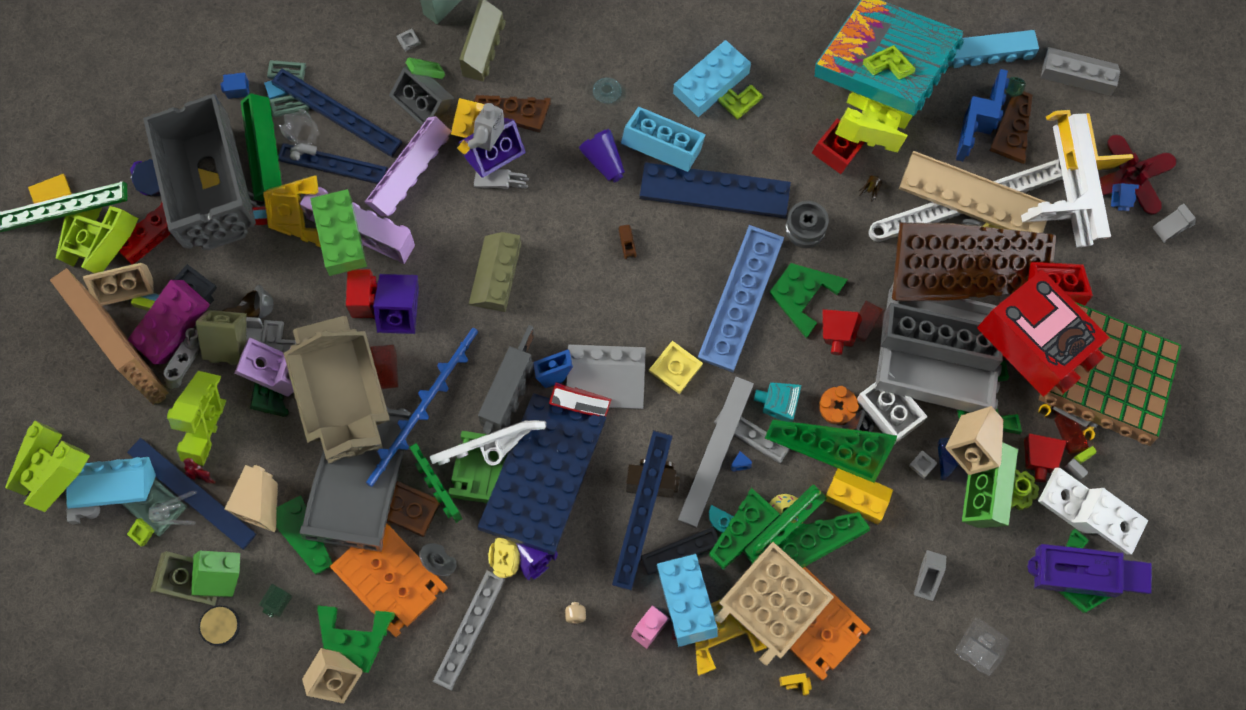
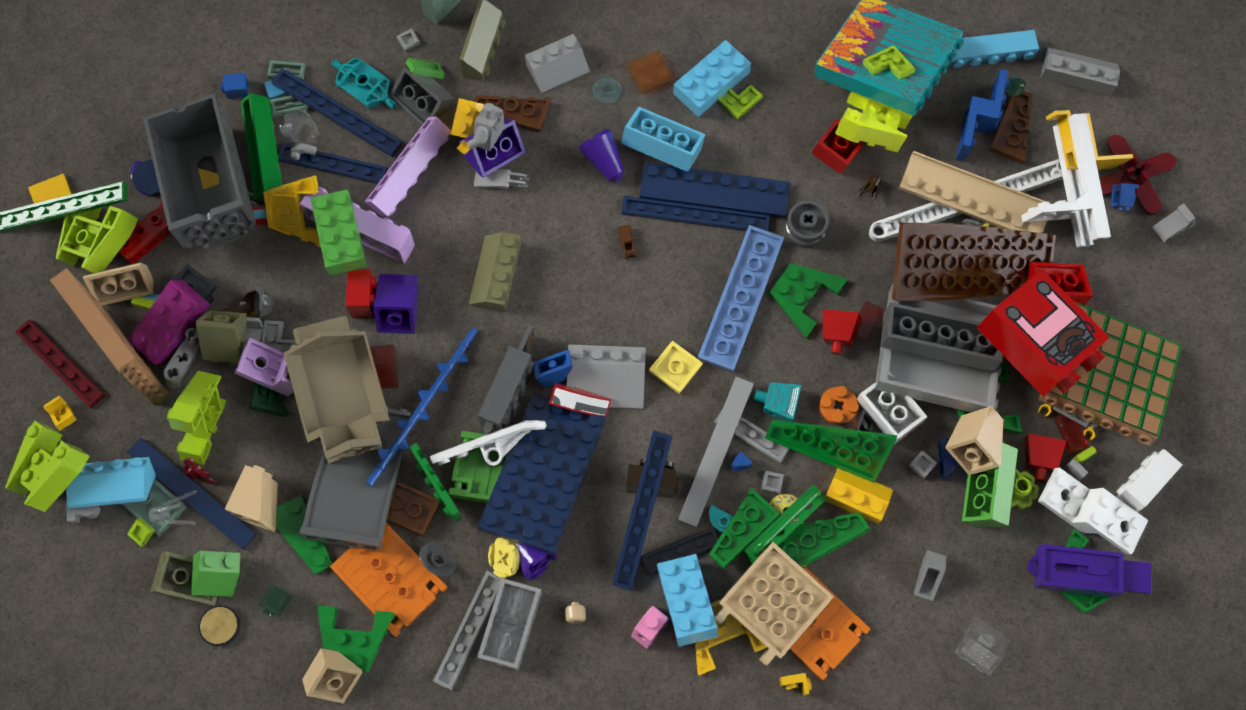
(60, 364): none -> dark red tile
(60, 412): none -> yellow bracket
(370, 93): none -> teal plate
(510, 624): none -> clear brick
(557, 63): none -> light grey slope
(650, 72): none -> clear orange plate
(693, 214): none -> dark blue tile
(772, 482): none -> light grey tile
(1148, 479): none -> white brick

